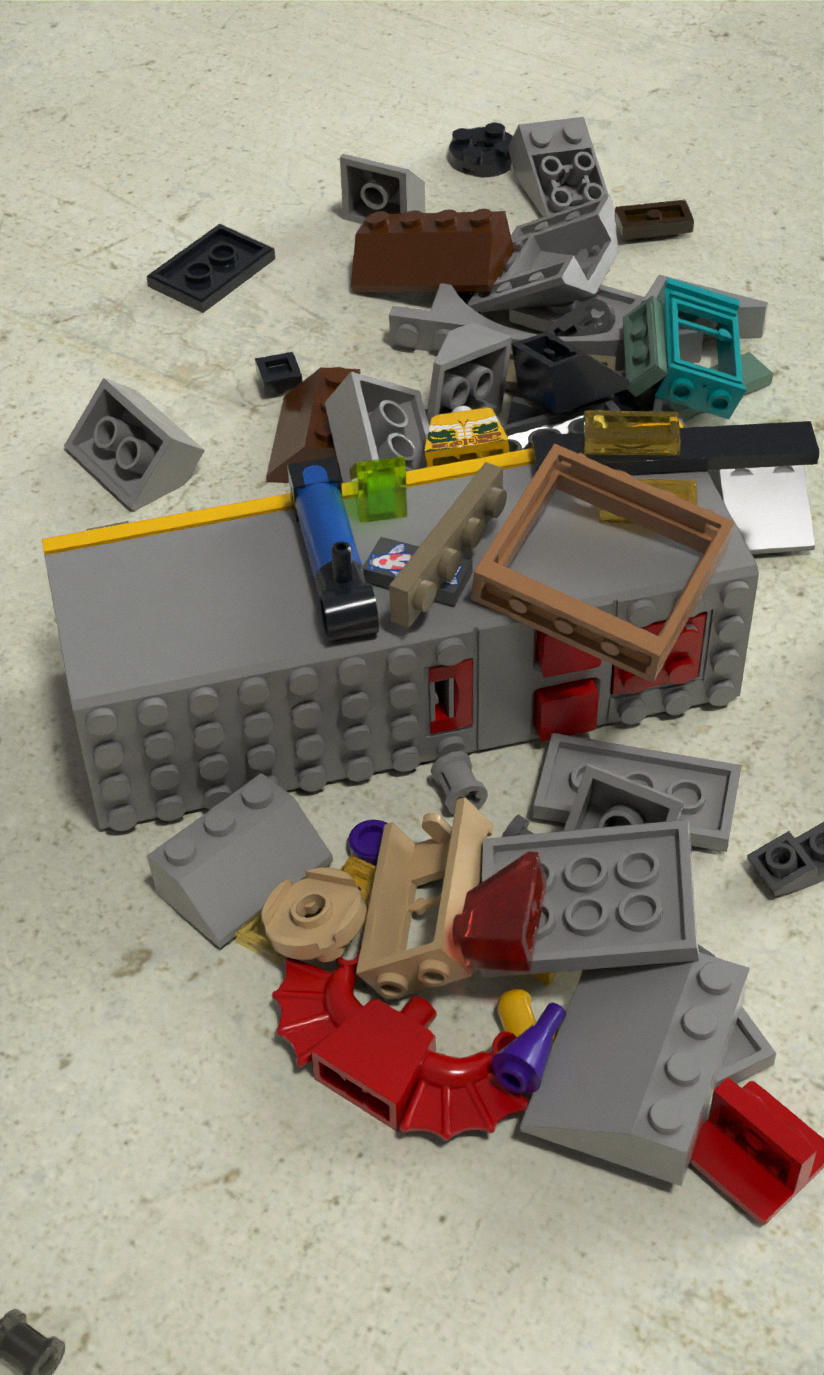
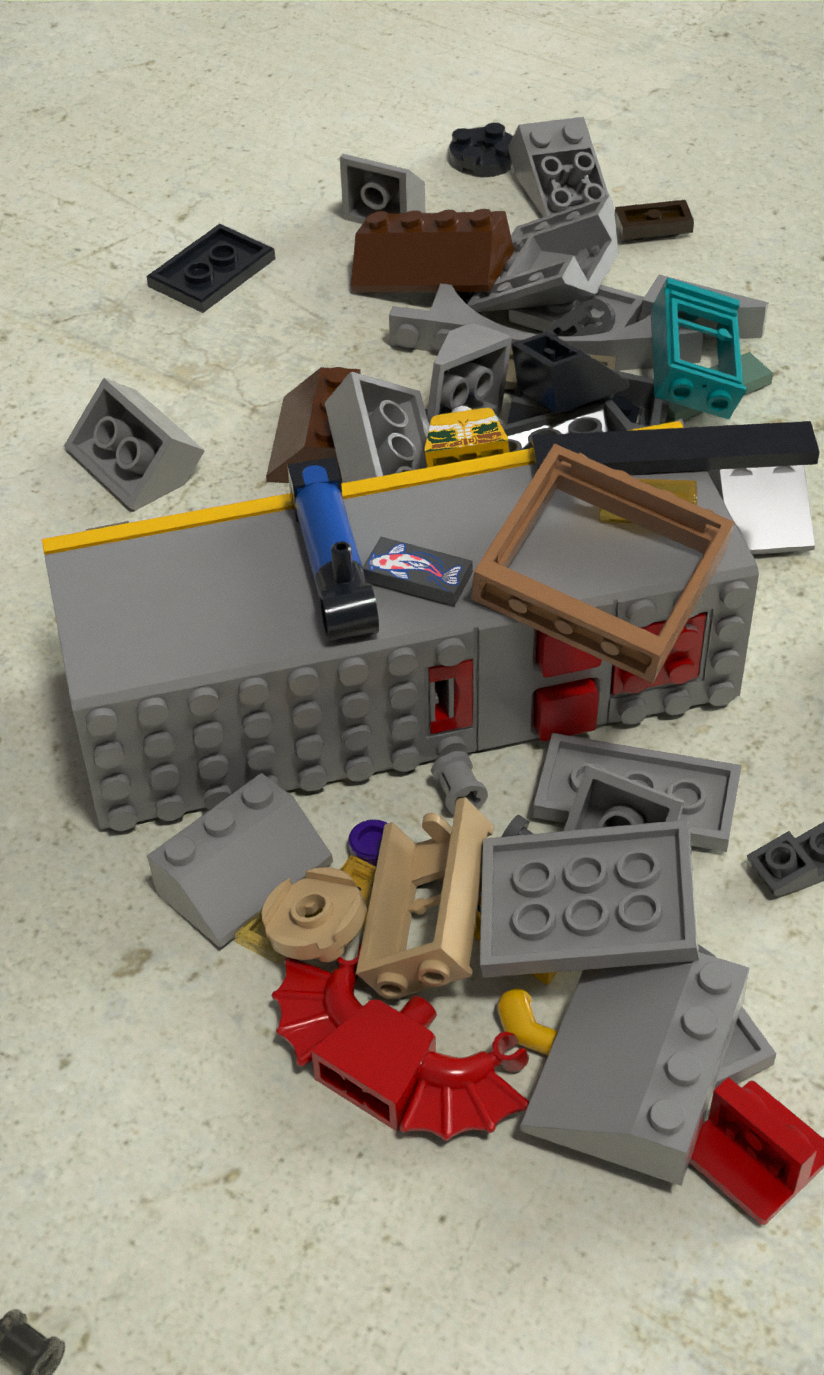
(278, 373): black plate -> none
(380, 489): clear neon green slope -> none
(445, 546): dark tan plate -> none
(503, 917): clear red slope -> none
(524, 1060): dark purple cone -> none
(631, 433): clear yellow tile -> none
(644, 346): sand green tile -> none

